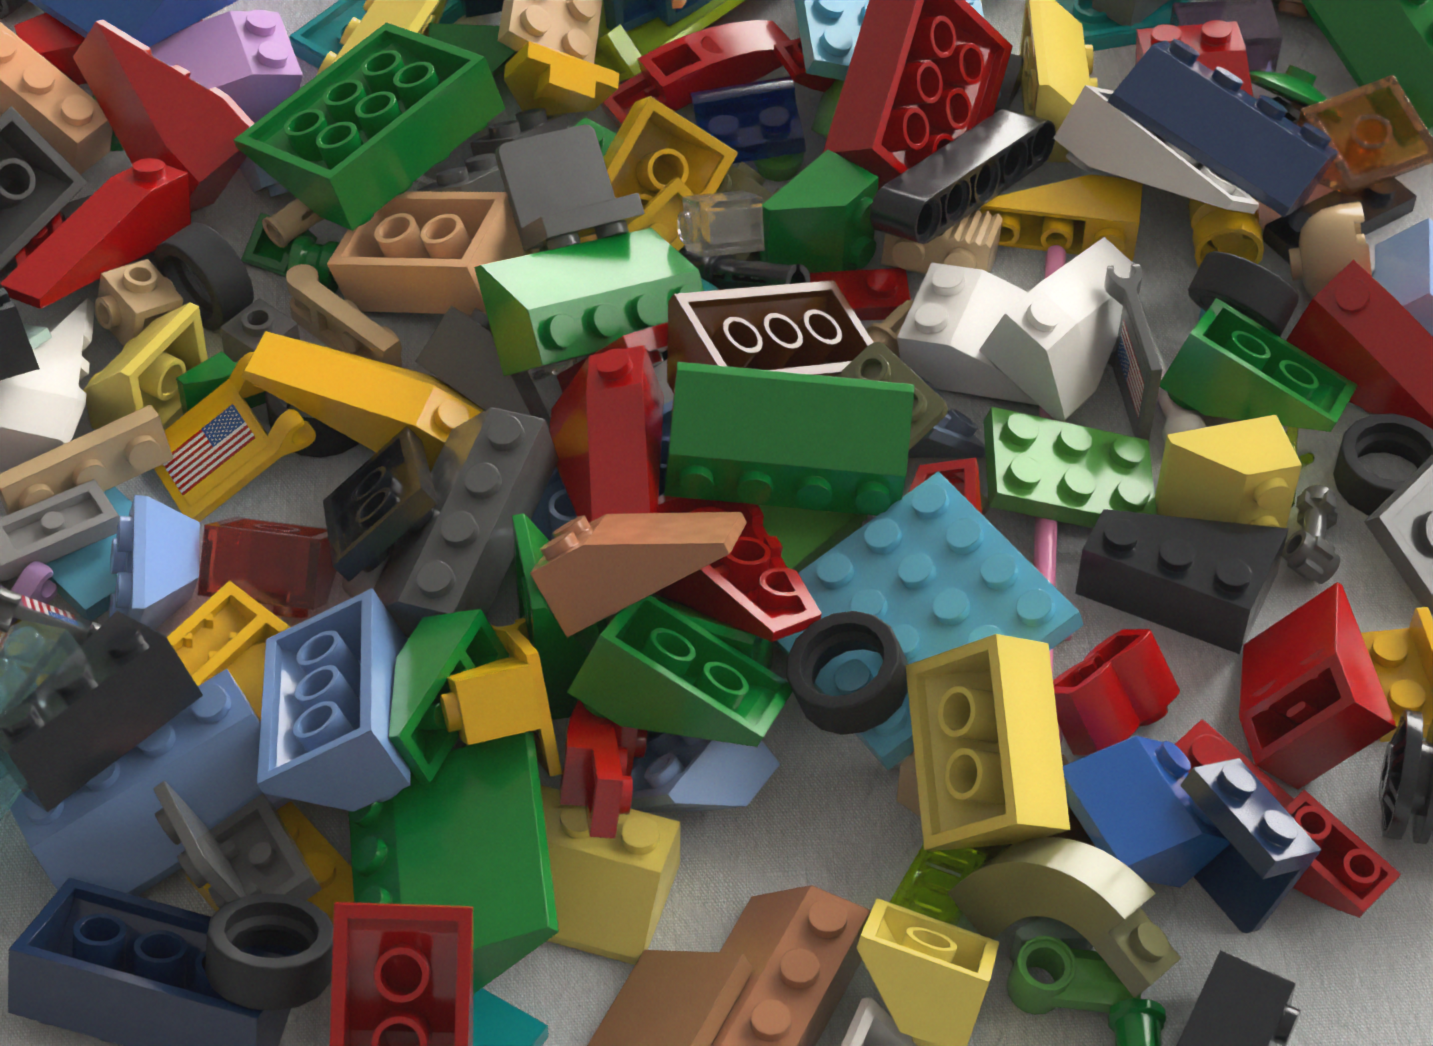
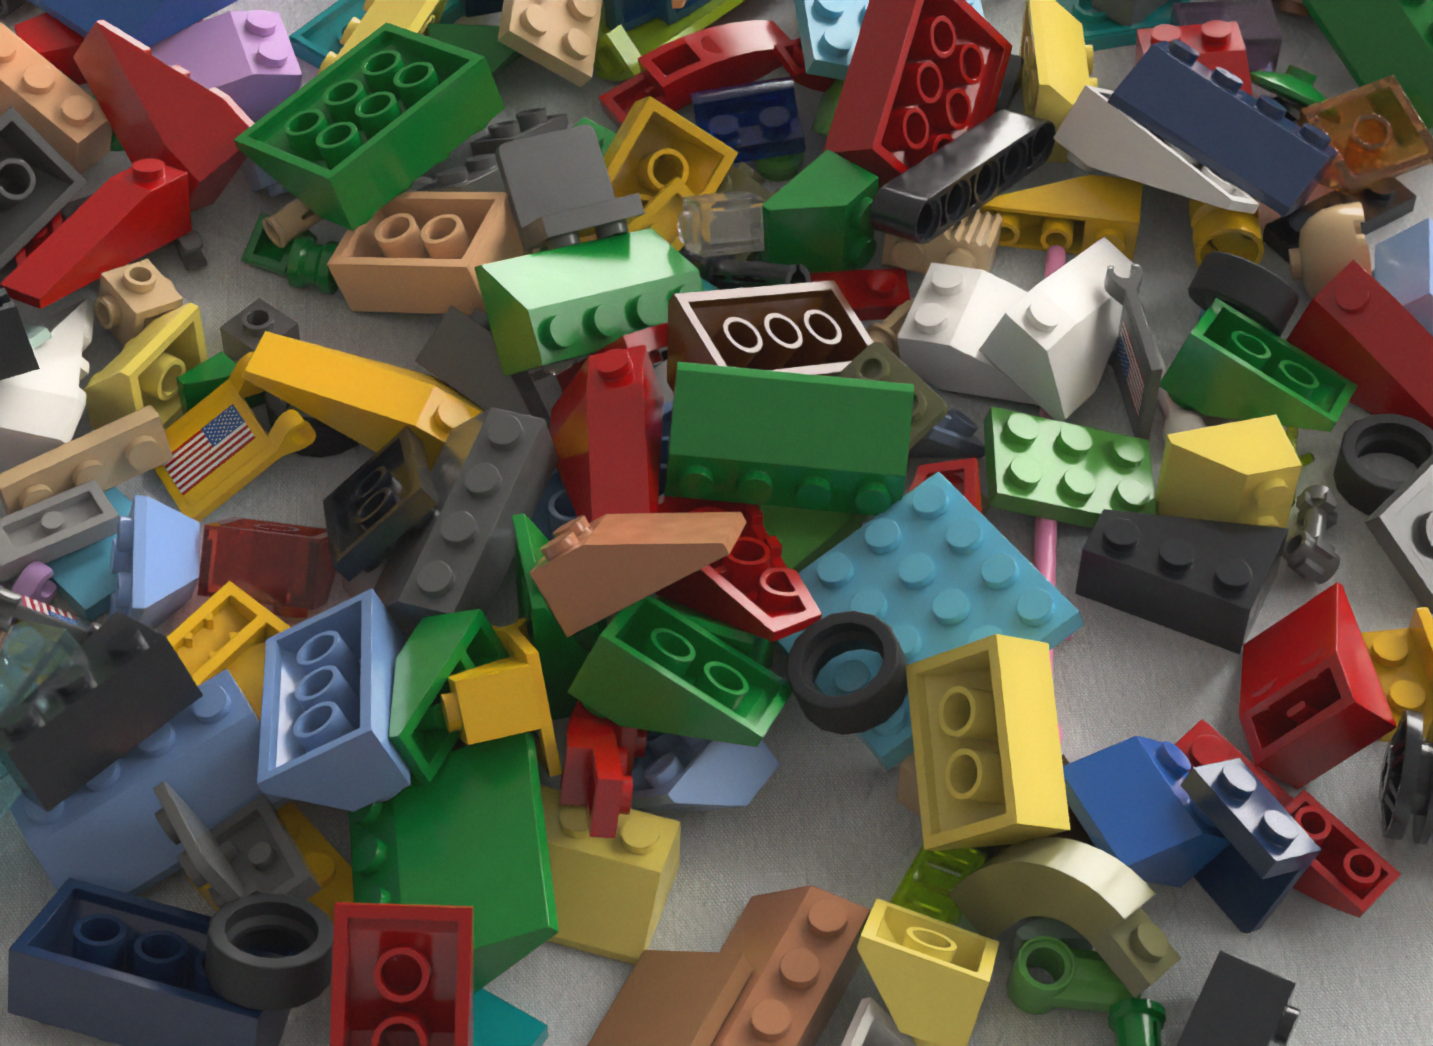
(206, 273): black tyre -> none
(337, 320): tan plate -> none
(557, 81): yellow plate -> none
(1113, 691): red brick -> none

